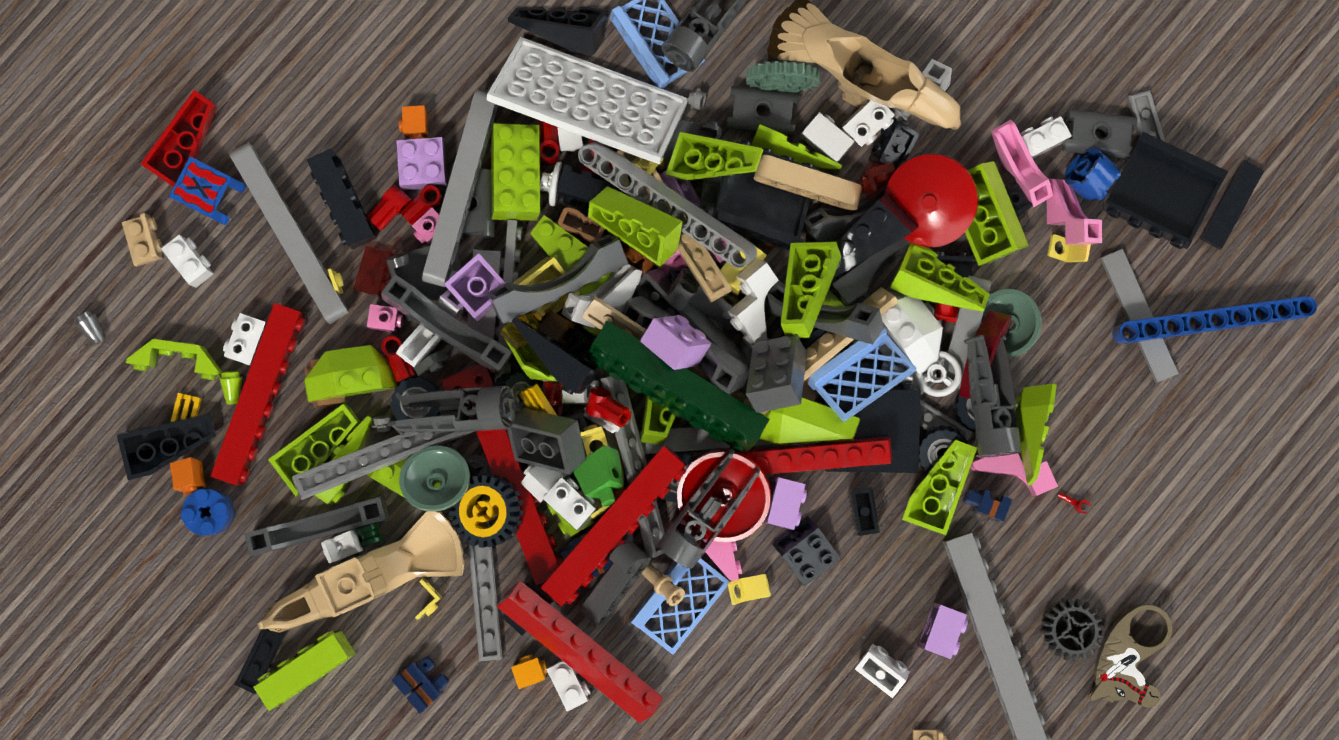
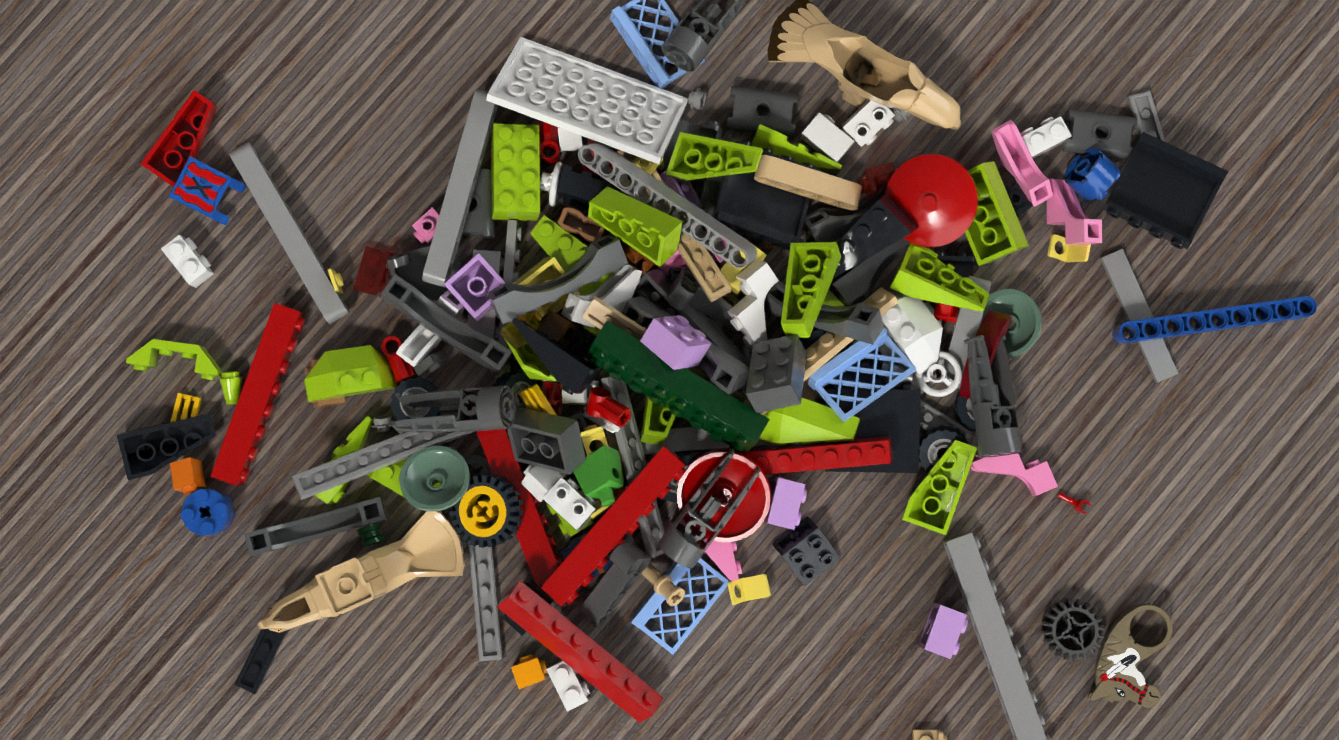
(90, 327): flat silver cone -> none
(142, 239): tan bracket -> none
(244, 339): white brick -> none
(300, 672): lime brick -> none
(314, 445): lime wedge -> none
(341, 198): black wedge -> none
(341, 546): white bracket -> none
(384, 318): bright pink brick -> none
(391, 205): red piece -> none
(413, 676): dark blue hips -> none
(414, 122): orange brick -> none
(420, 204): red piece -> none
(422, 163): lavender brick -> none
(432, 606): light yellow bracket -> none
(470, 378): red brick -> none
(573, 30): black wedge -> none
(783, 76): sand green gear -> none
(863, 511): black brick -> none
(883, 670): white brick -> none
(894, 144): black bracket -> none
(938, 73): white brick -> none
(987, 507): dark blue hips -> none
(1032, 413): lime wedge -> none
(1232, 204): black tile -> none

